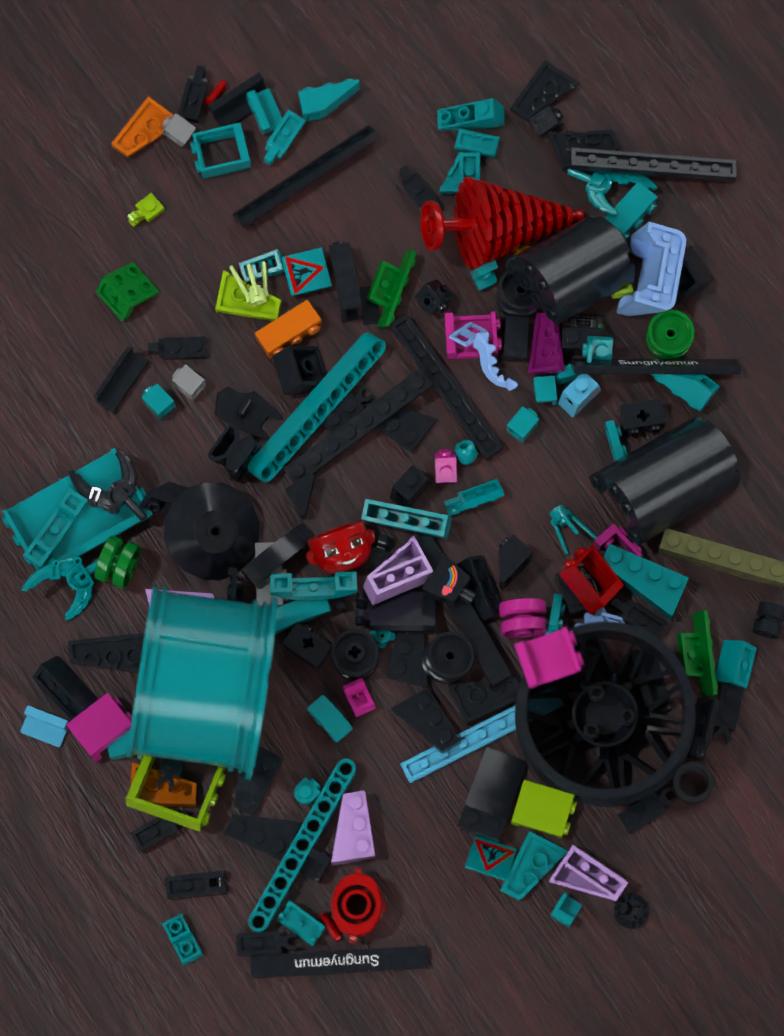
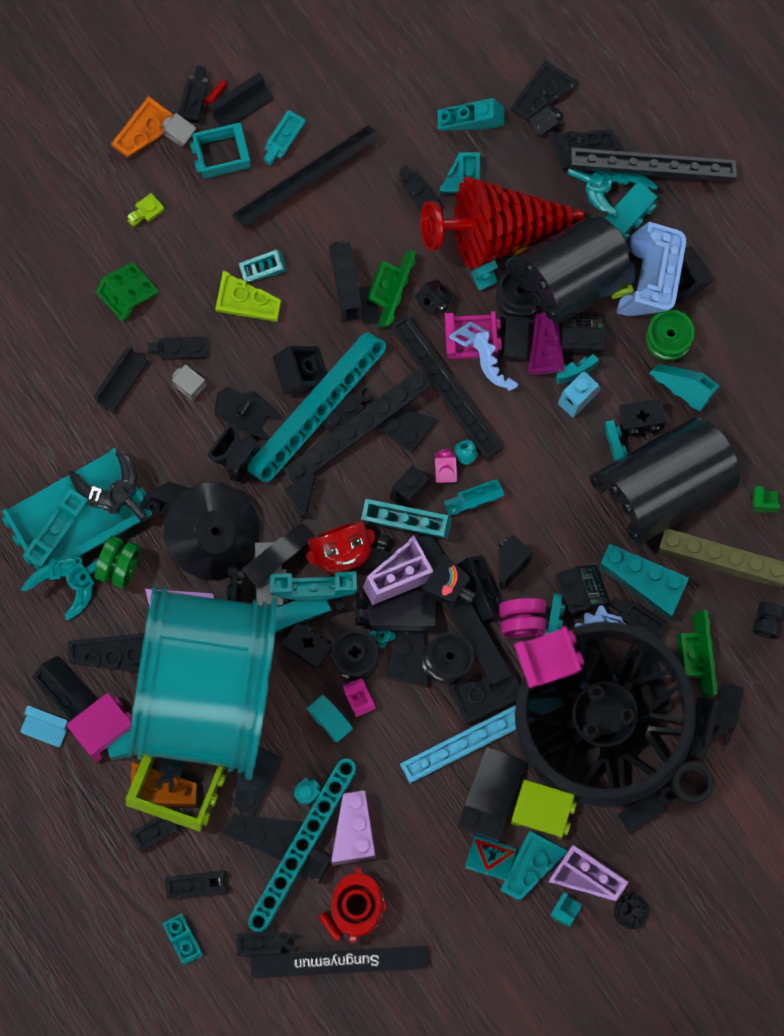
(158, 401): teal brick -> none
(256, 294): yellowish green plant -> none
(264, 110): teal panel -> none
(289, 329): orange brick -> none
(301, 923): teal hinge -> none
(306, 272): teal piece -> none
(321, 101): teal slope -> none
(428, 719): black wing -> none
(476, 142): teal plate -> none
(523, 424): teal brick -> none
(545, 389): teal panel -> none
(563, 516): teal plant -> none
(597, 348): teal bracket -> none
(601, 573): red window -> none
(616, 532): dark pink bracket -> none
(656, 366): black tile -> none
(735, 663): teal panel -> none
(765, 501): none -> green panel

